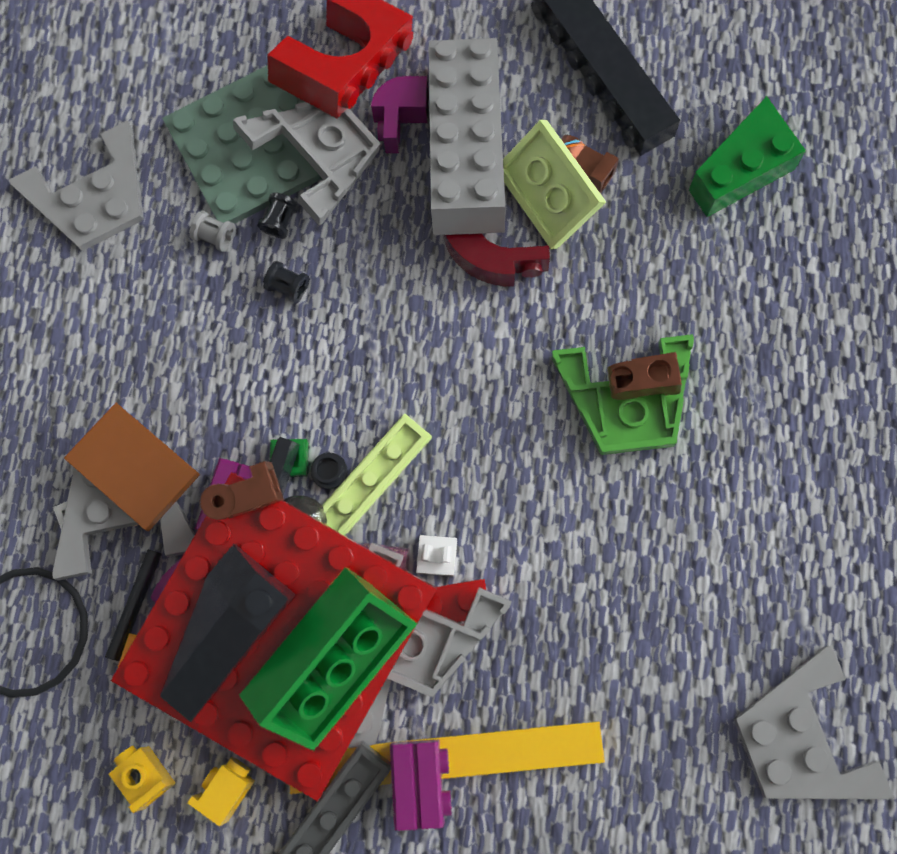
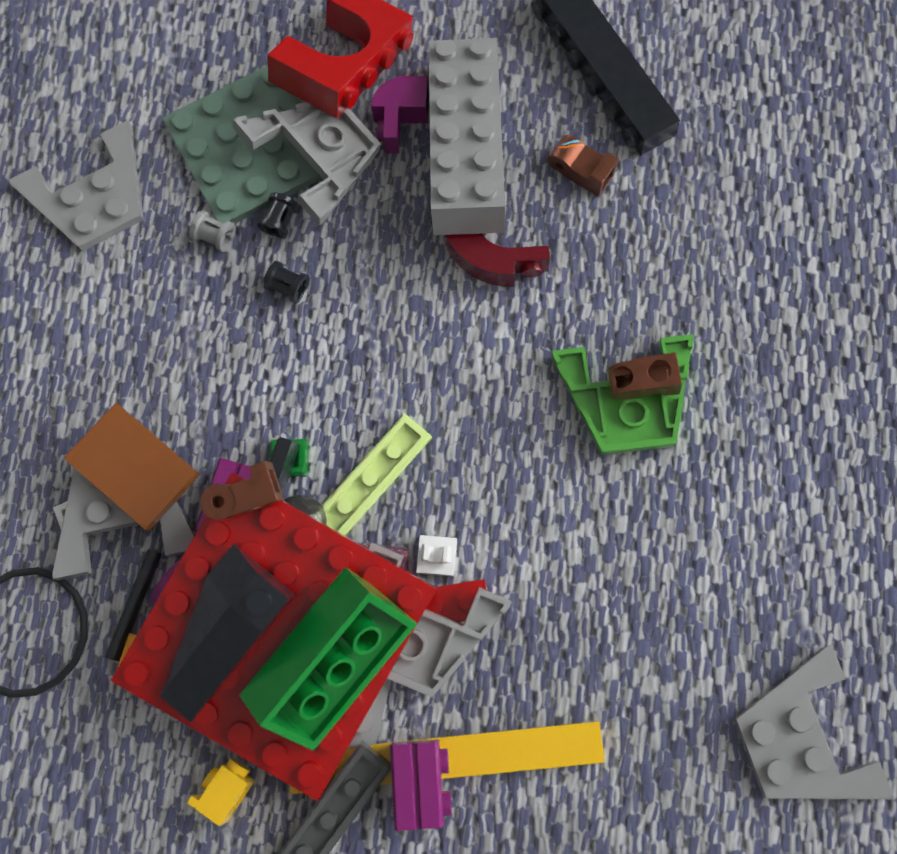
(153, 781): yellow brick -> none
(328, 470): black plate -> none
(550, 185): yellowish green plate -> none
(747, 160): green wedge -> none

